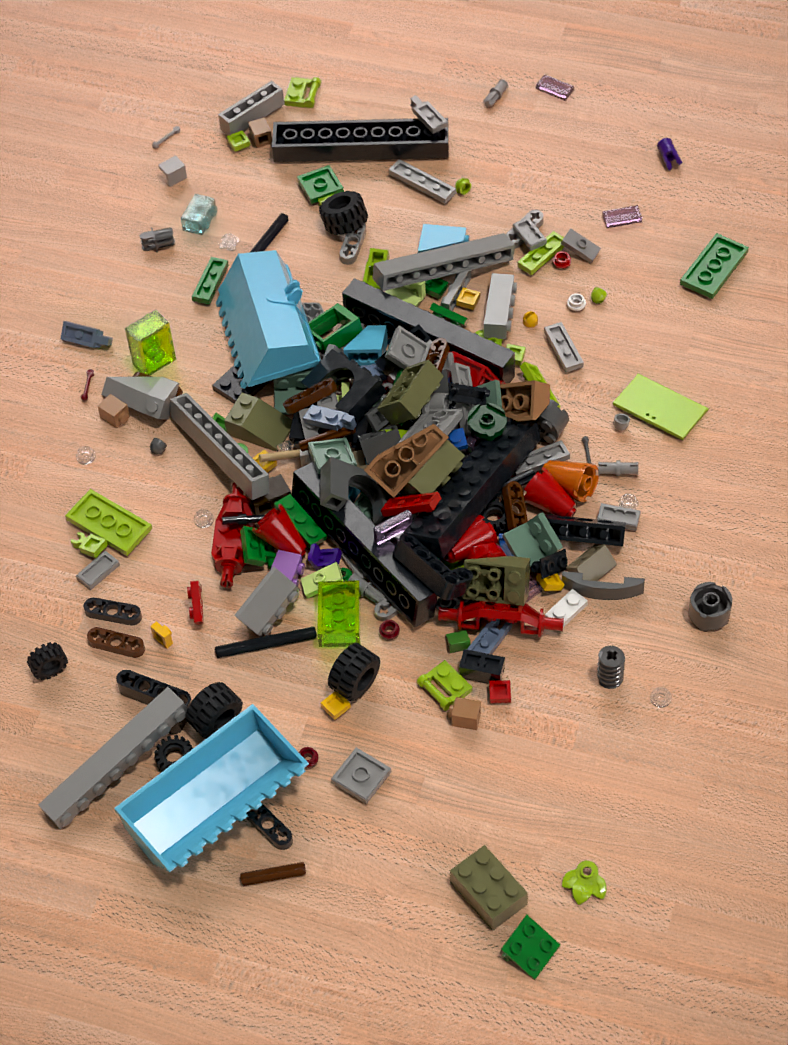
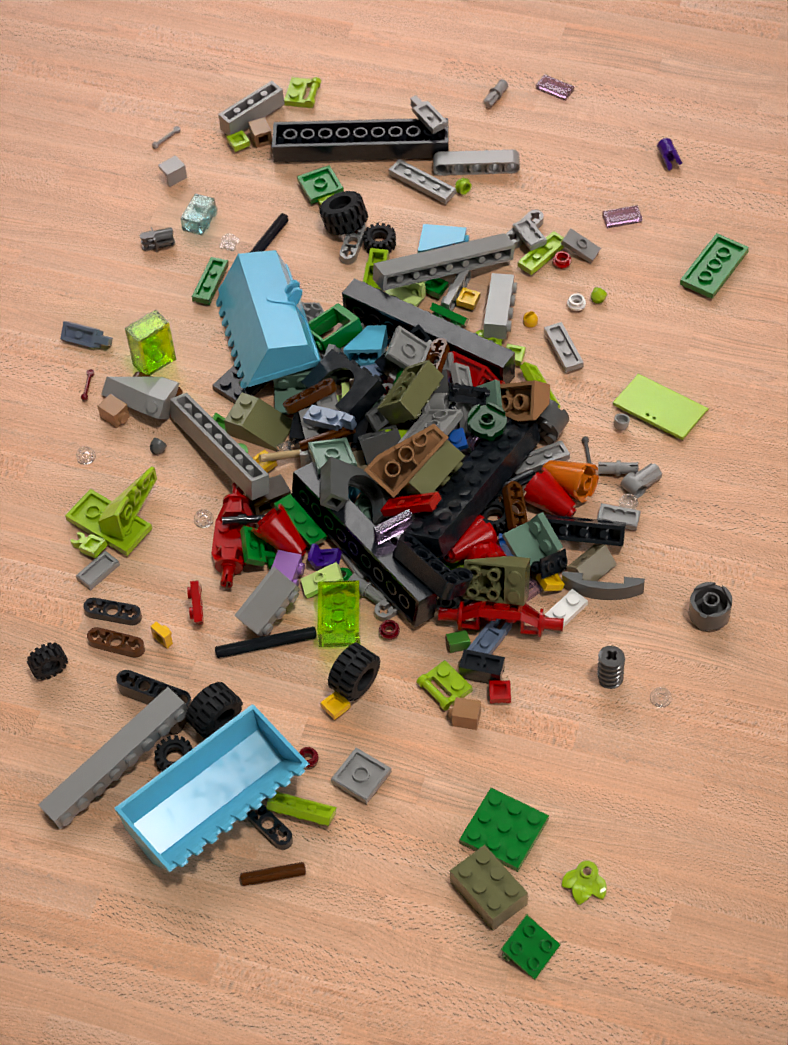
(124, 509): none -> lime wedge
(301, 808): none -> lime plate
(379, 231): none -> black tyre
(476, 162): none -> light grey beam
(504, 828): none -> green plate
(638, 483): none -> light grey piece

